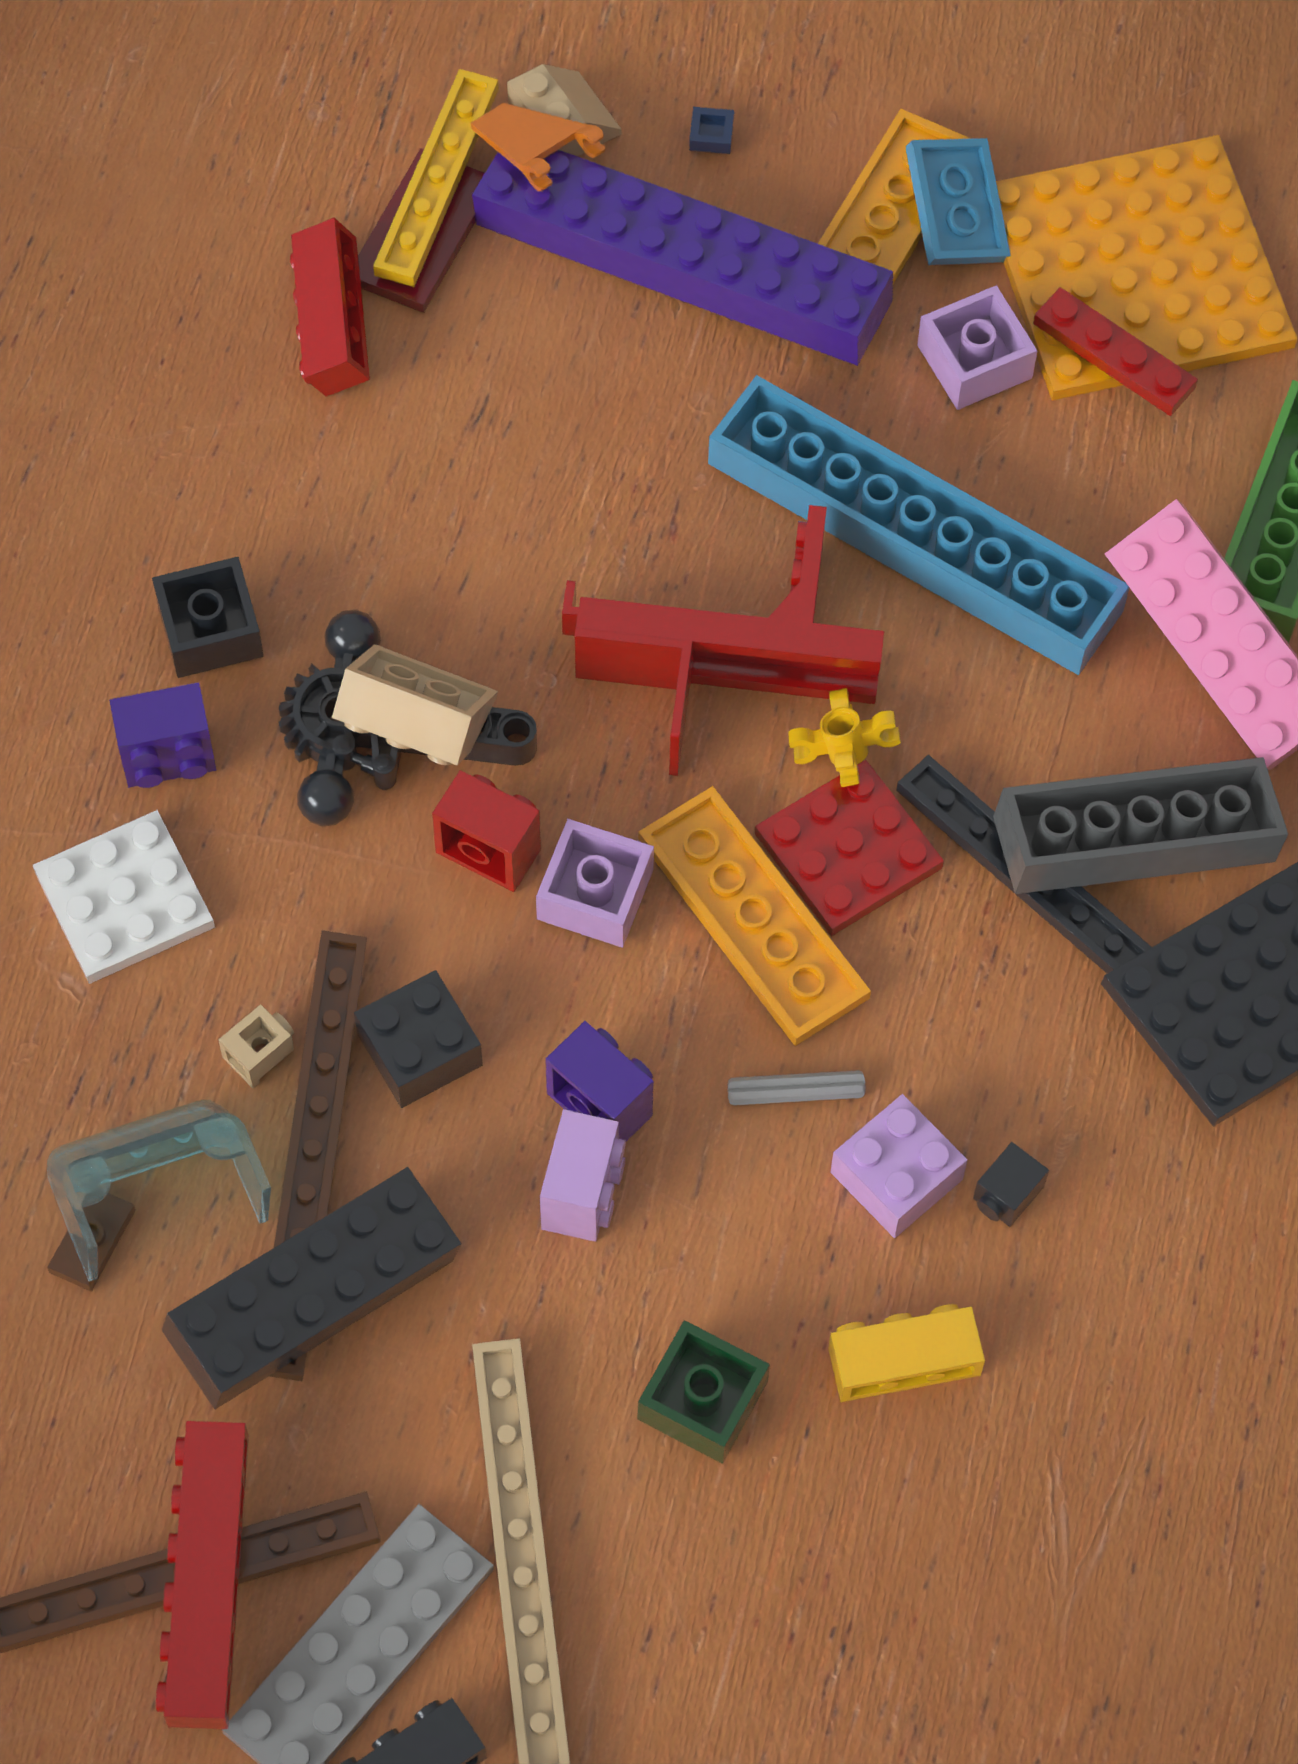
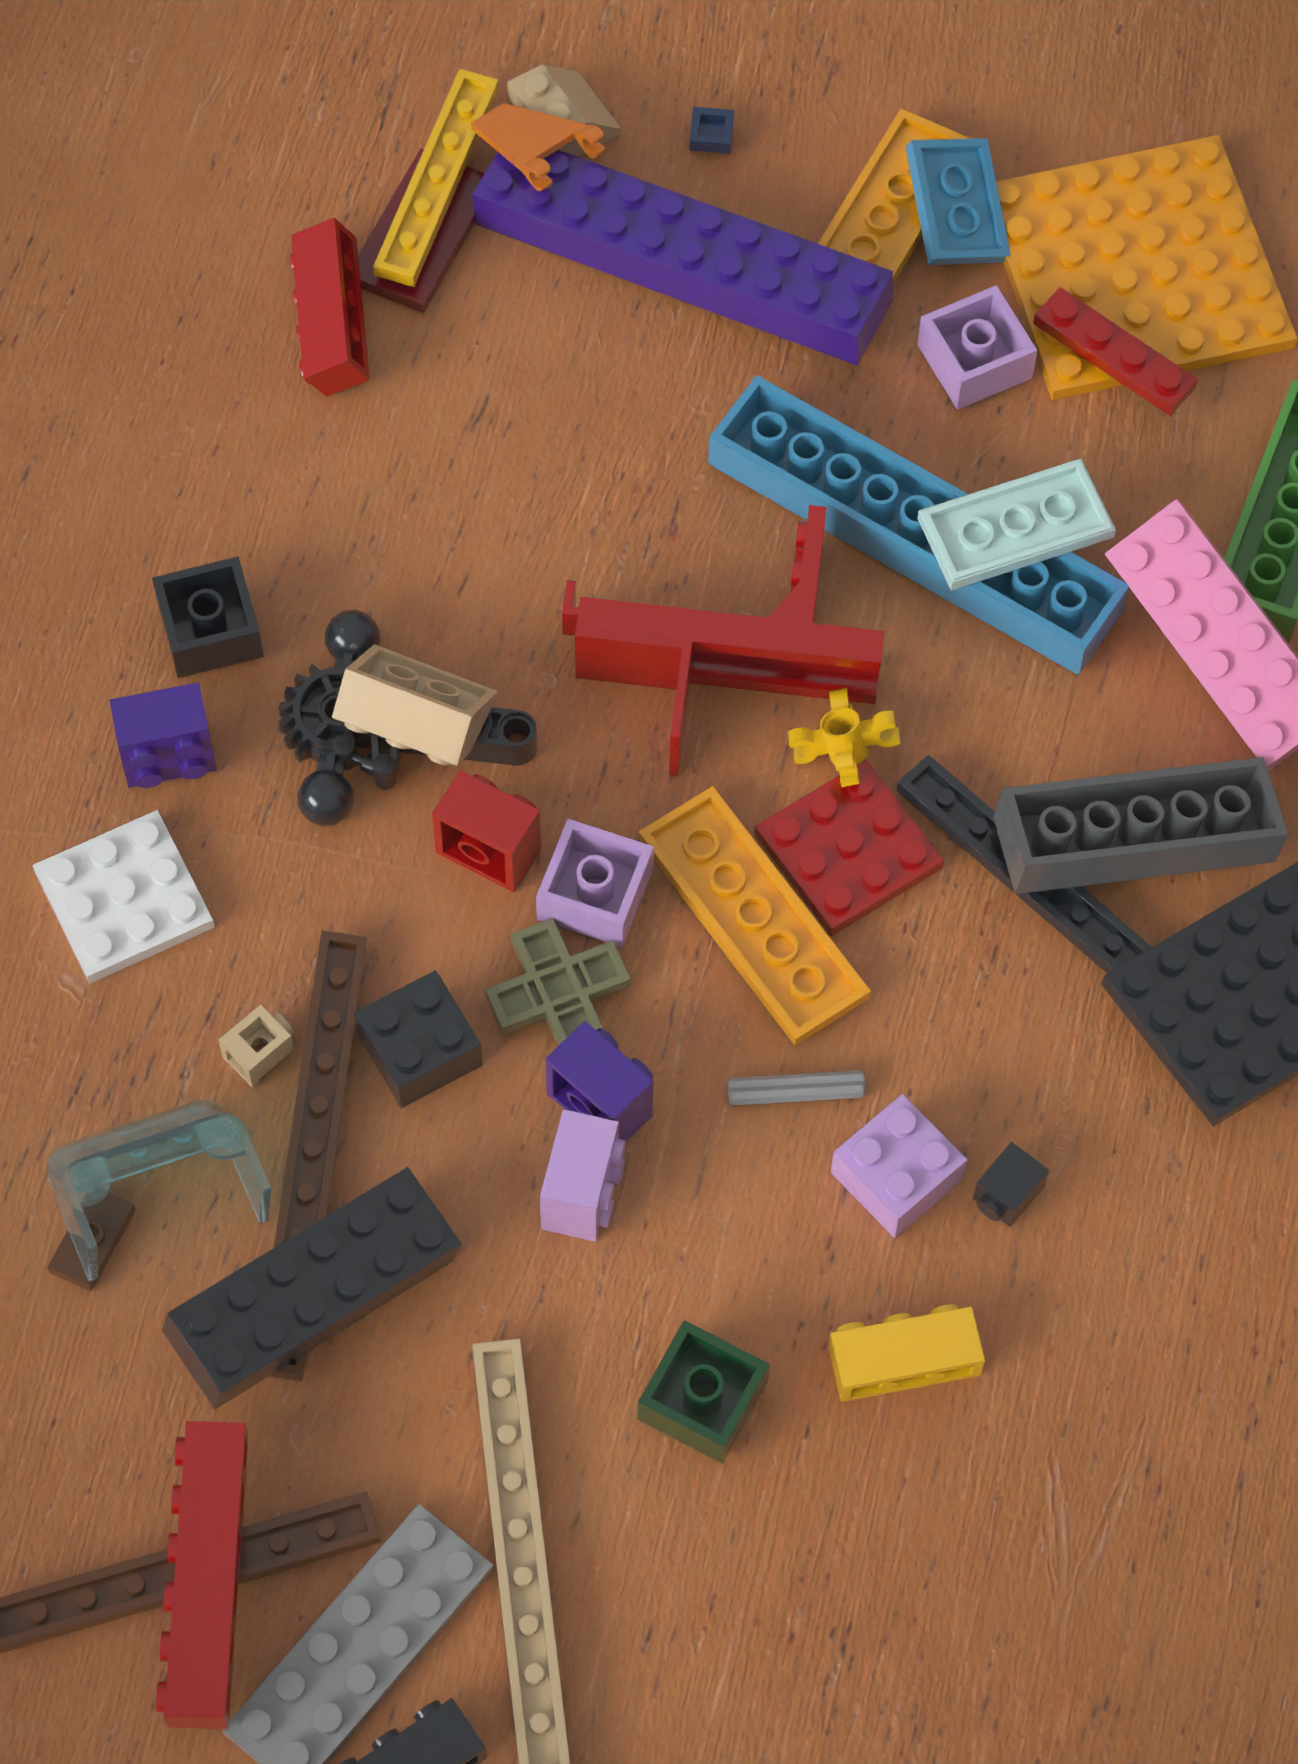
(555, 983): none -> olive plate
(1016, 524): none -> light aqua tile

